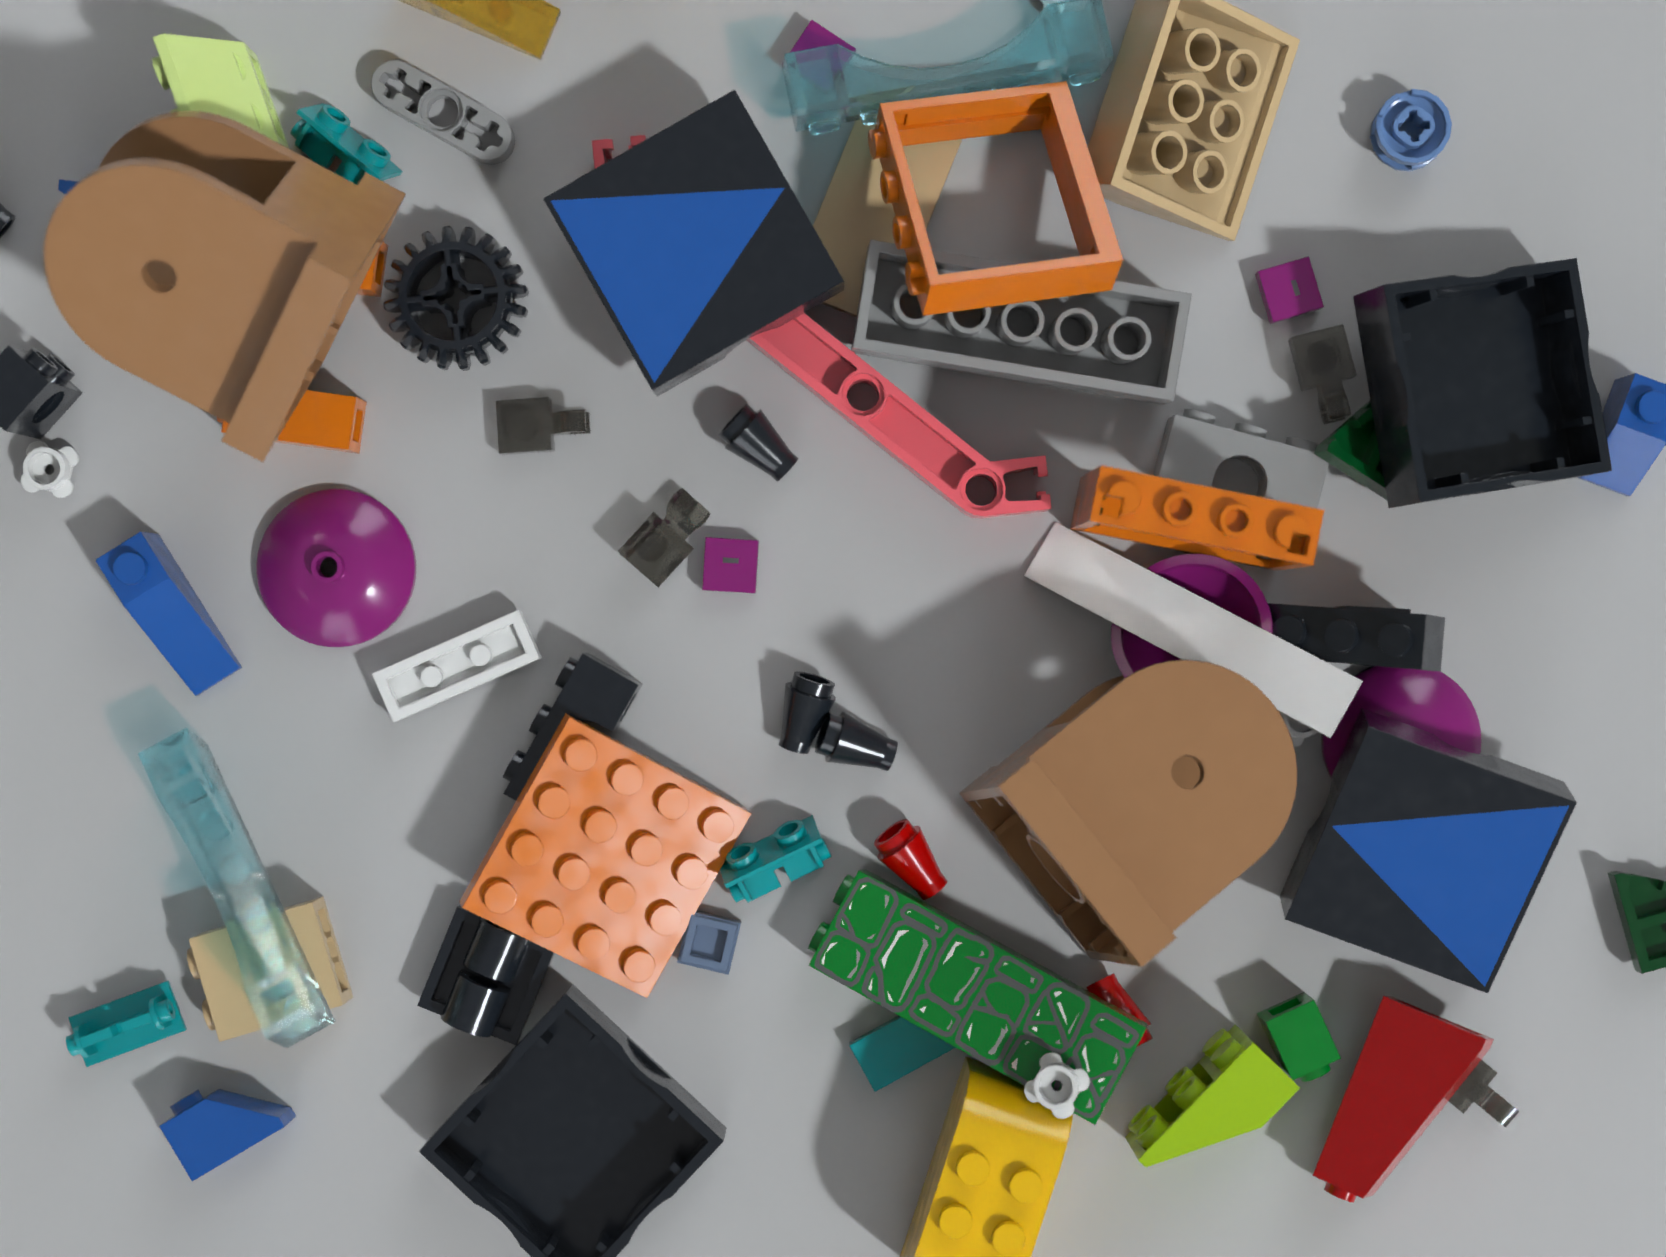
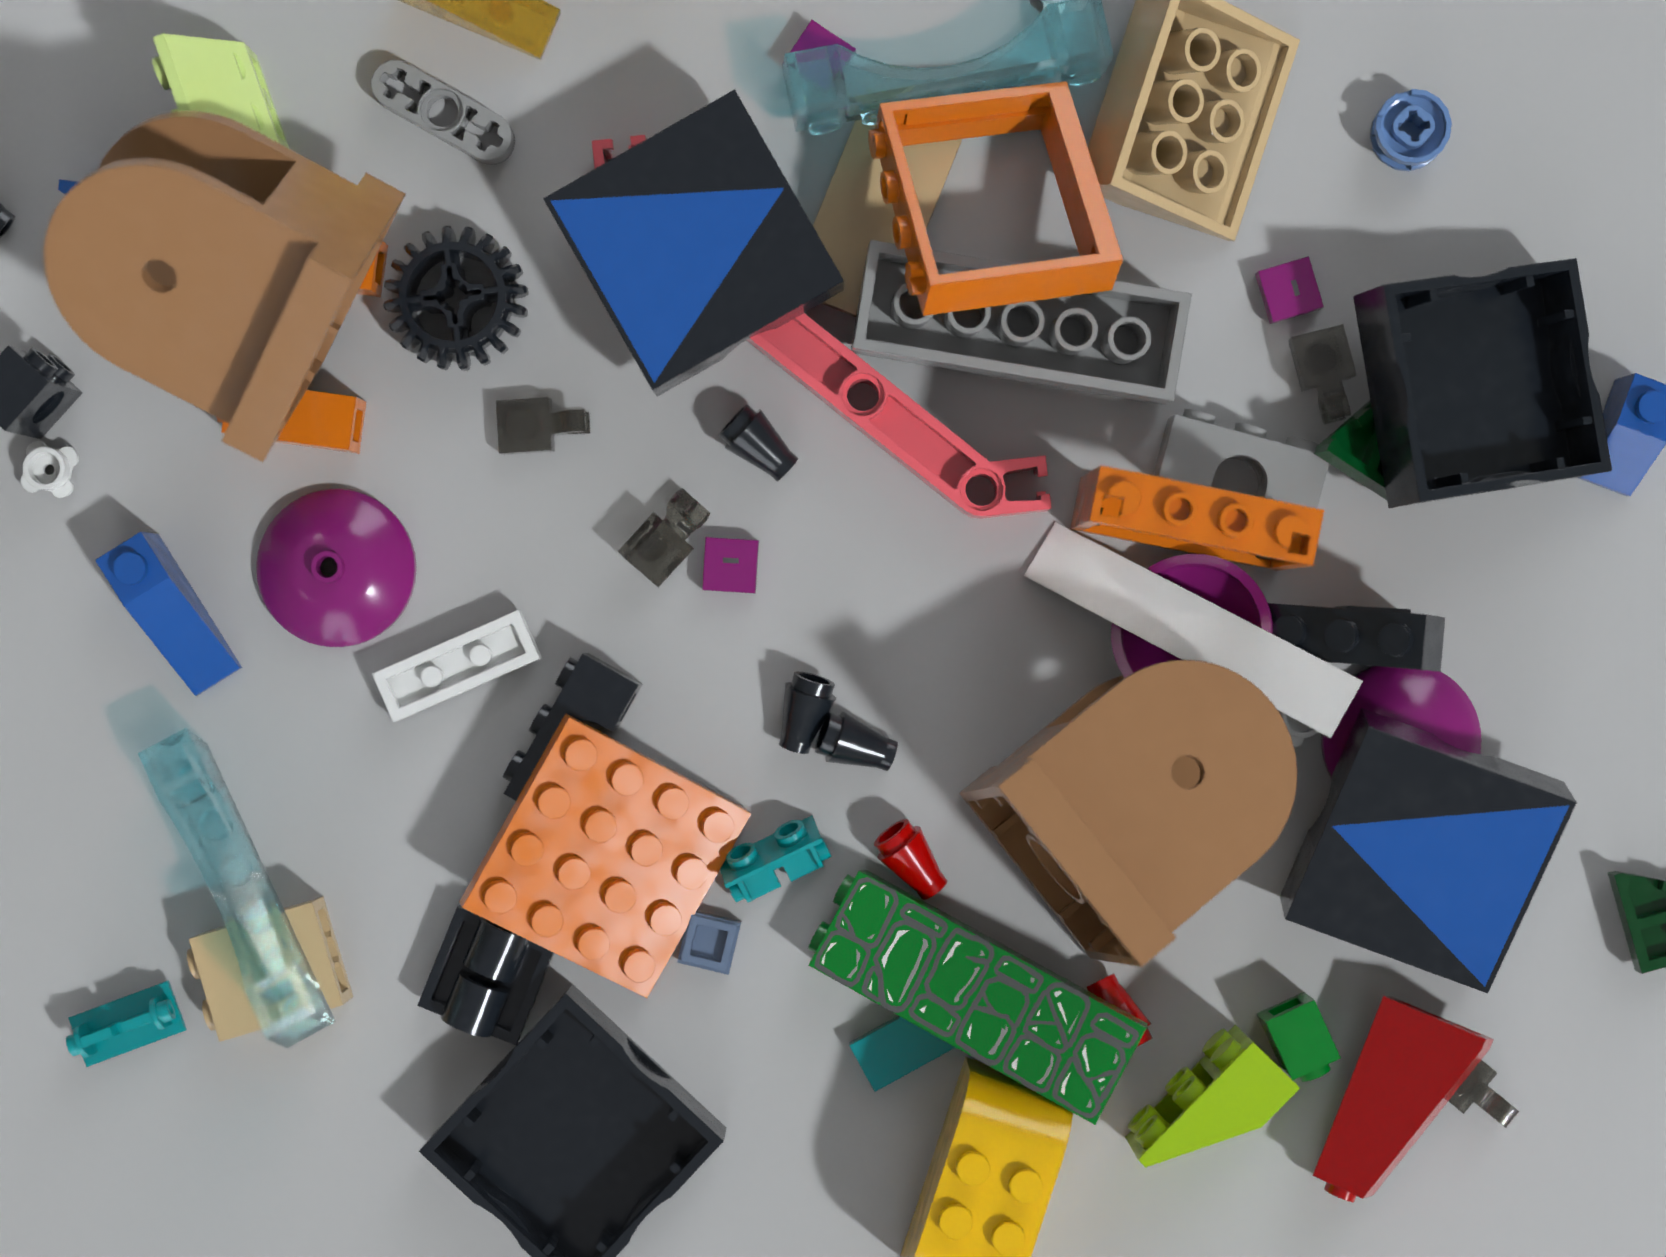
(220, 1127): blue slope -> none
(327, 134): teal hinge -> none
(1041, 1088): white plate -> none

